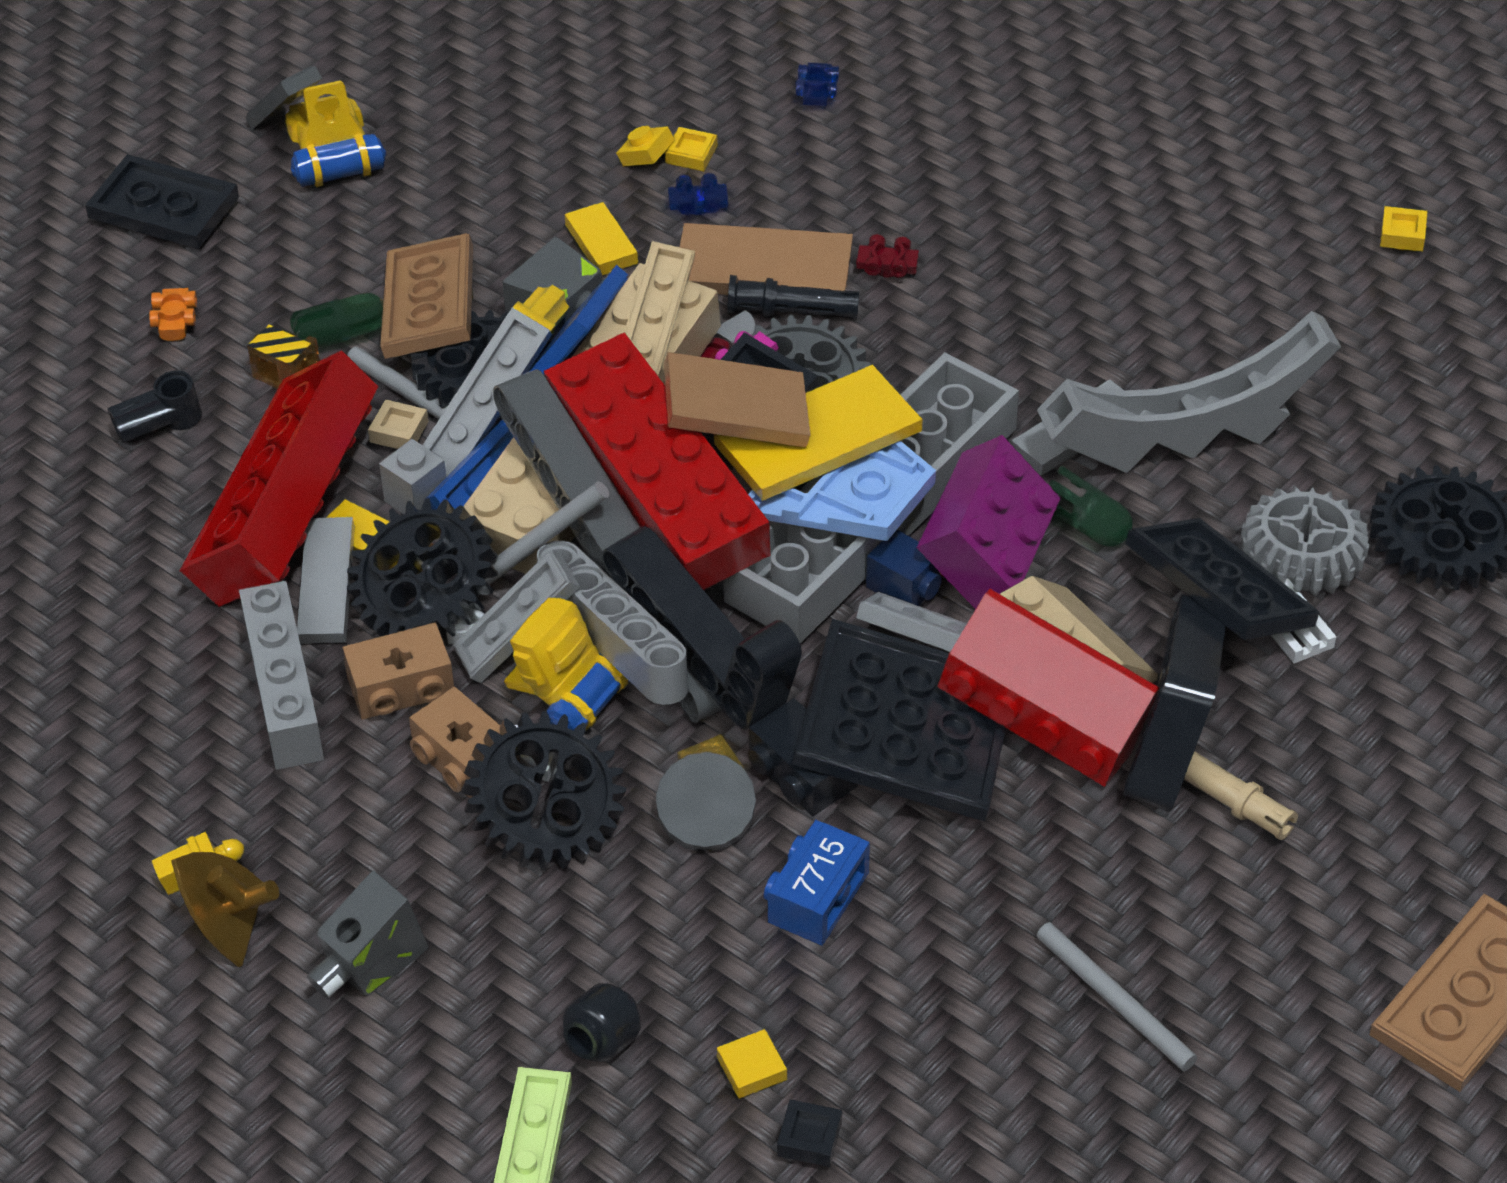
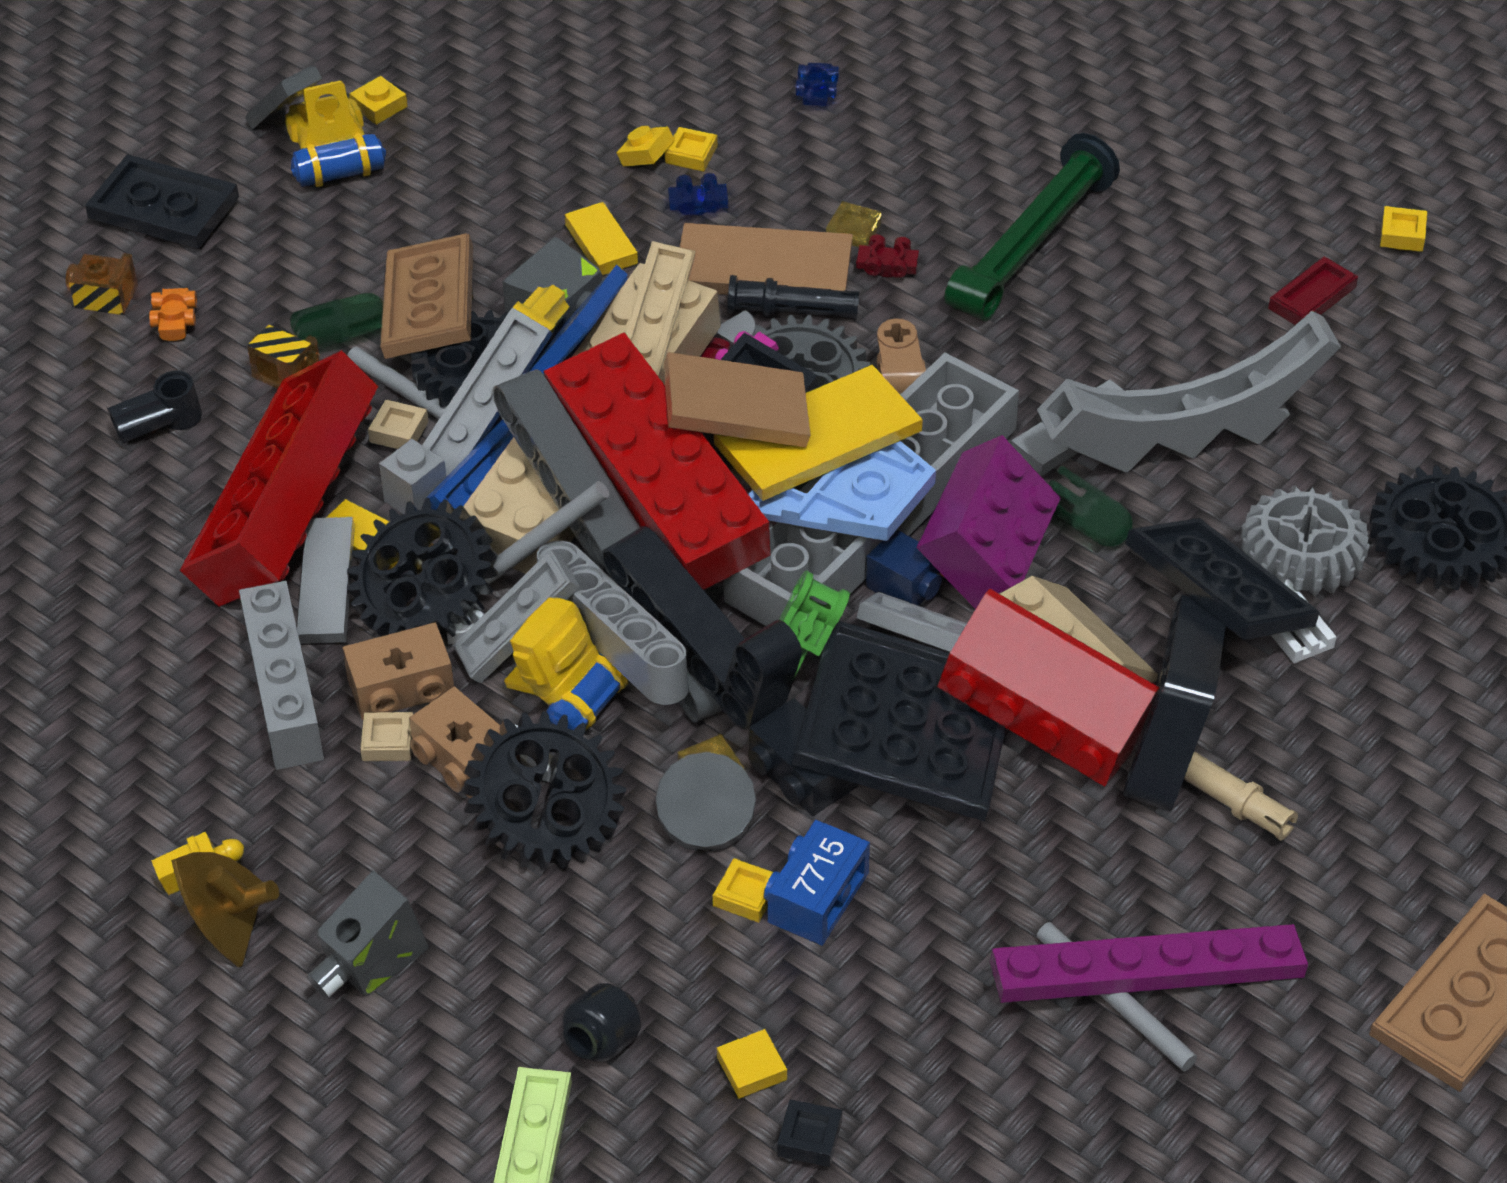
(102, 283): none -> clear orange brick
(379, 99): none -> yellow plate
(386, 736): none -> tan tile
(743, 890): none -> yellow tile
(810, 619): none -> bright green connector
(855, 220): none -> clear yellow tile
(899, 353): none -> medium nougat piece
(1086, 166): none -> dark green piece
(1147, 963): none -> magenta plate
(1313, 291): none -> dark red tile

